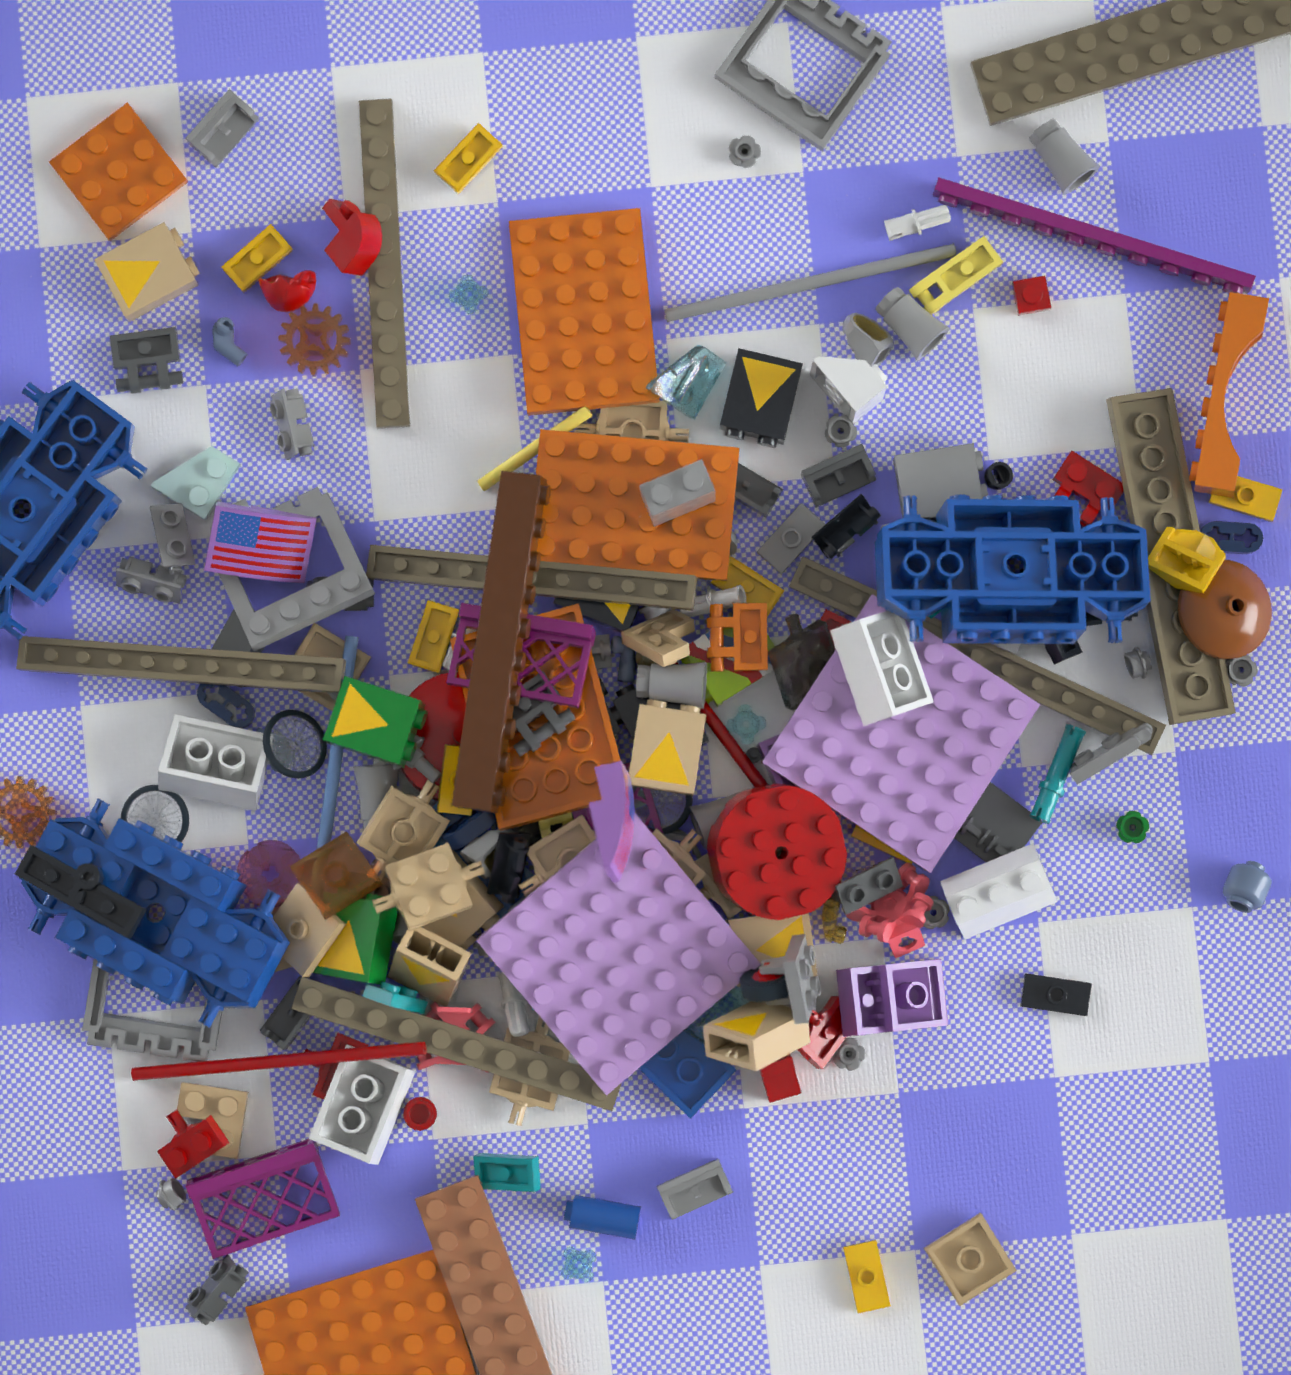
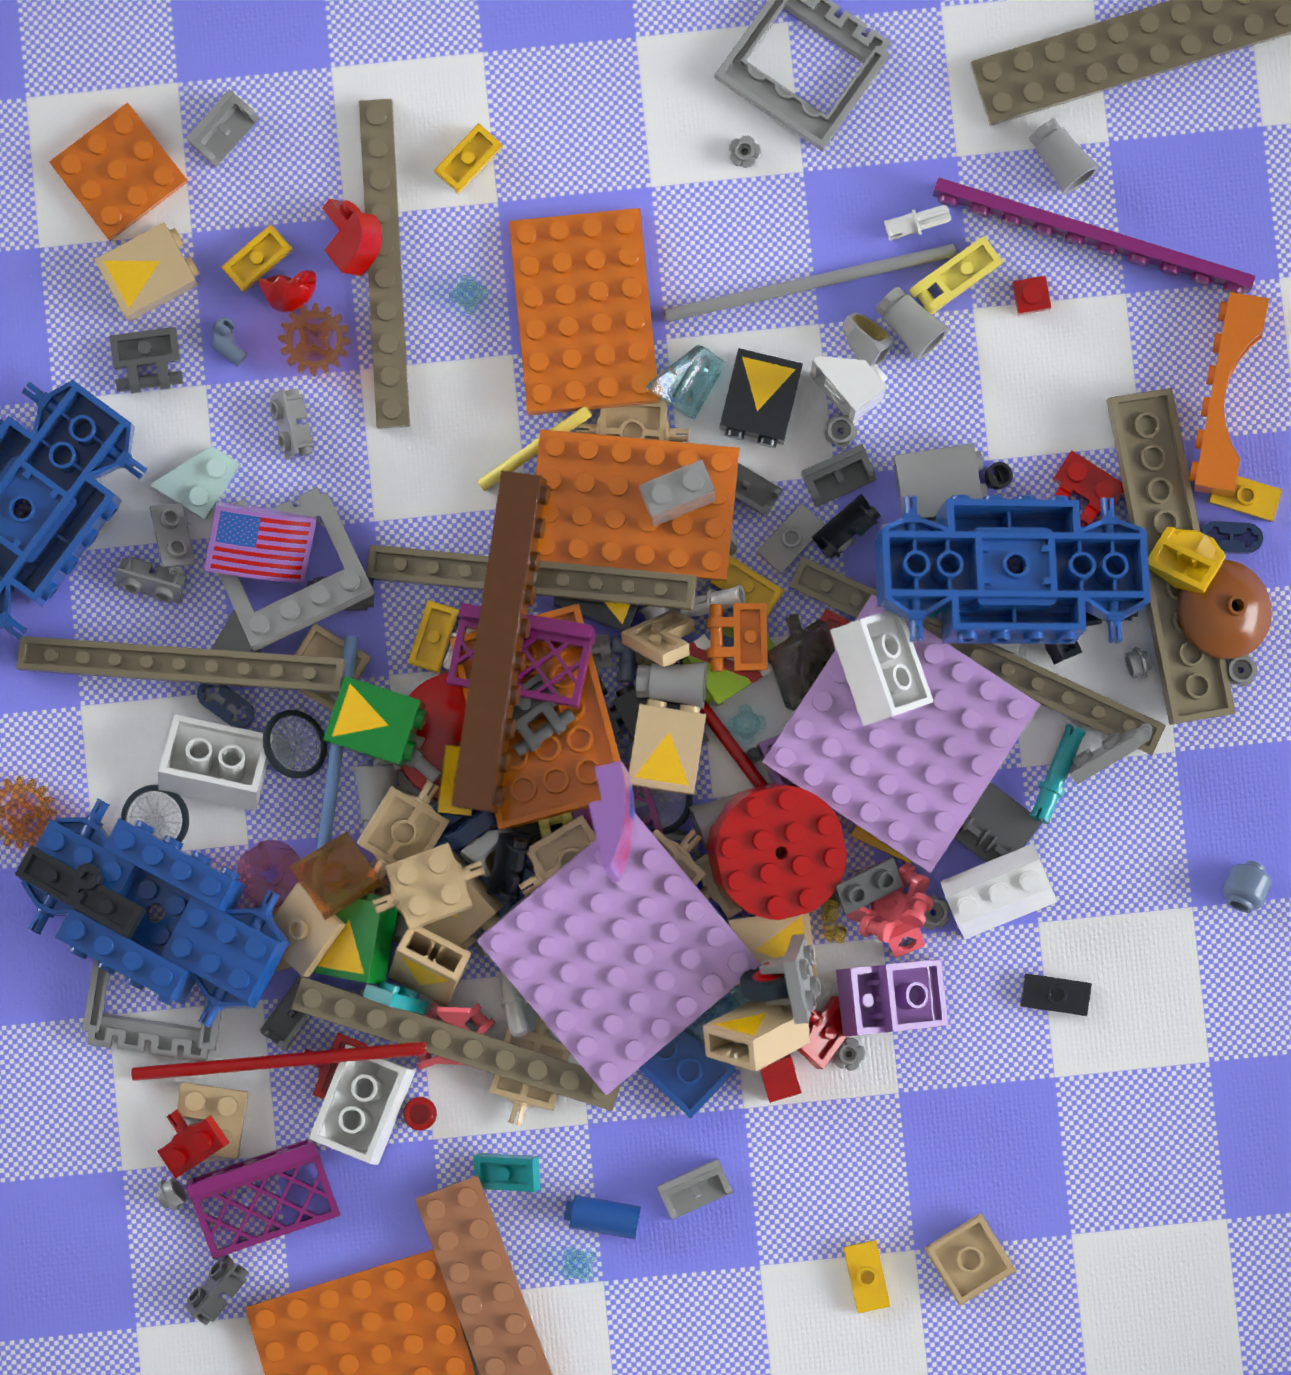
(1124, 823): green plate -> none

